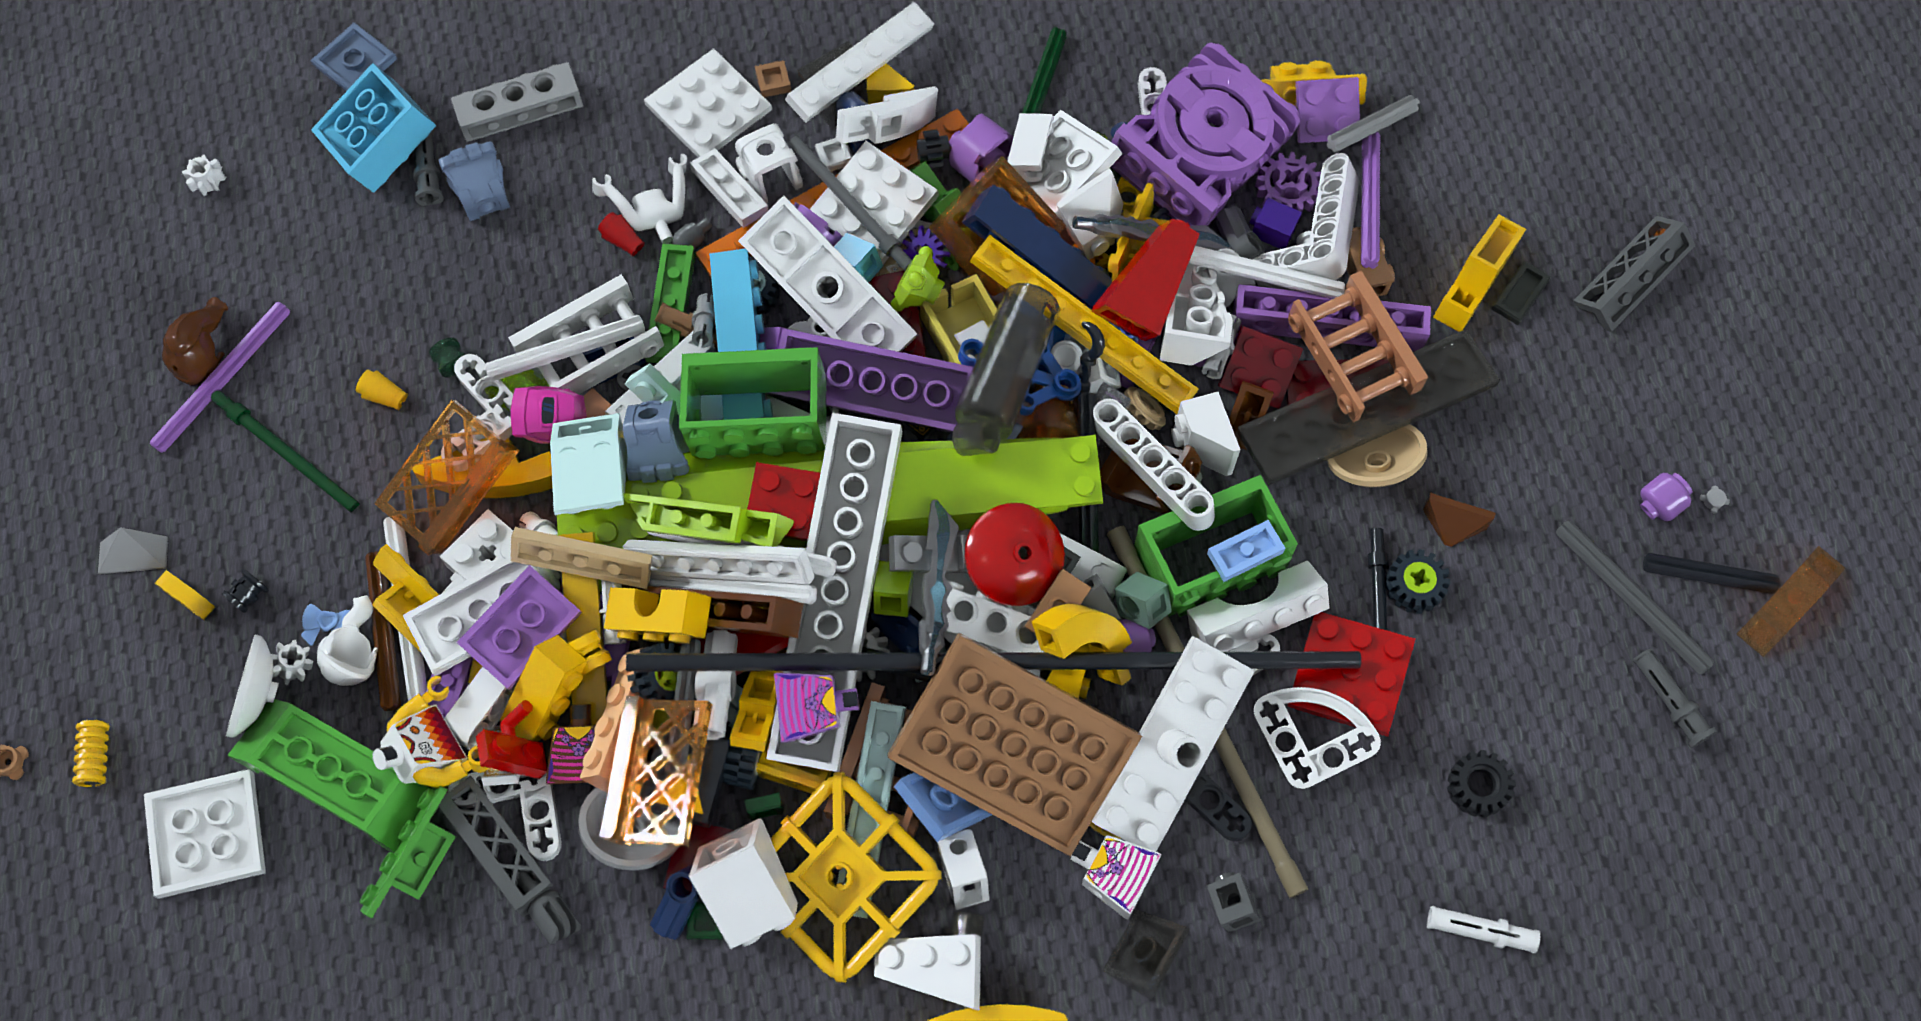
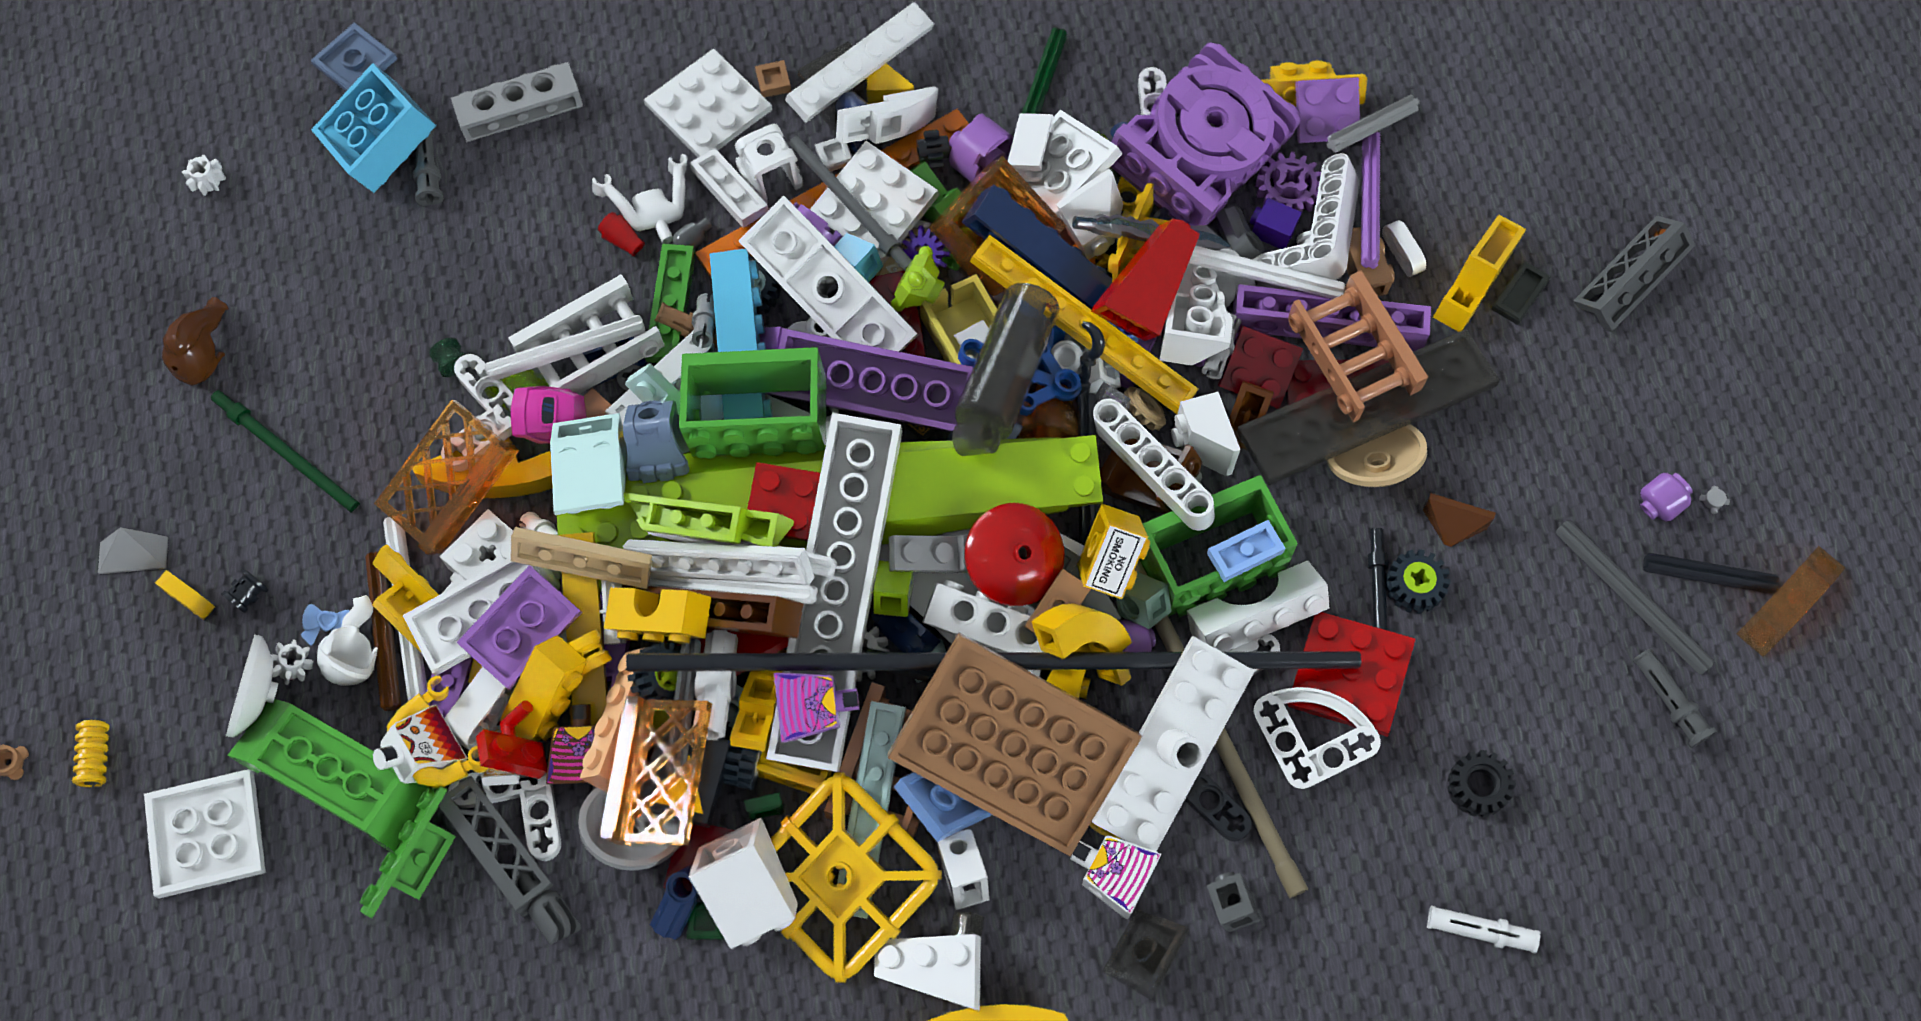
(219, 377): medium lavender axle -> none
(379, 389): yellow cone -> none
(476, 179): sand blue piece -> none
(935, 587): flat silver sword -> none
(1113, 551): none -> brick
(1404, 248): none -> white beam

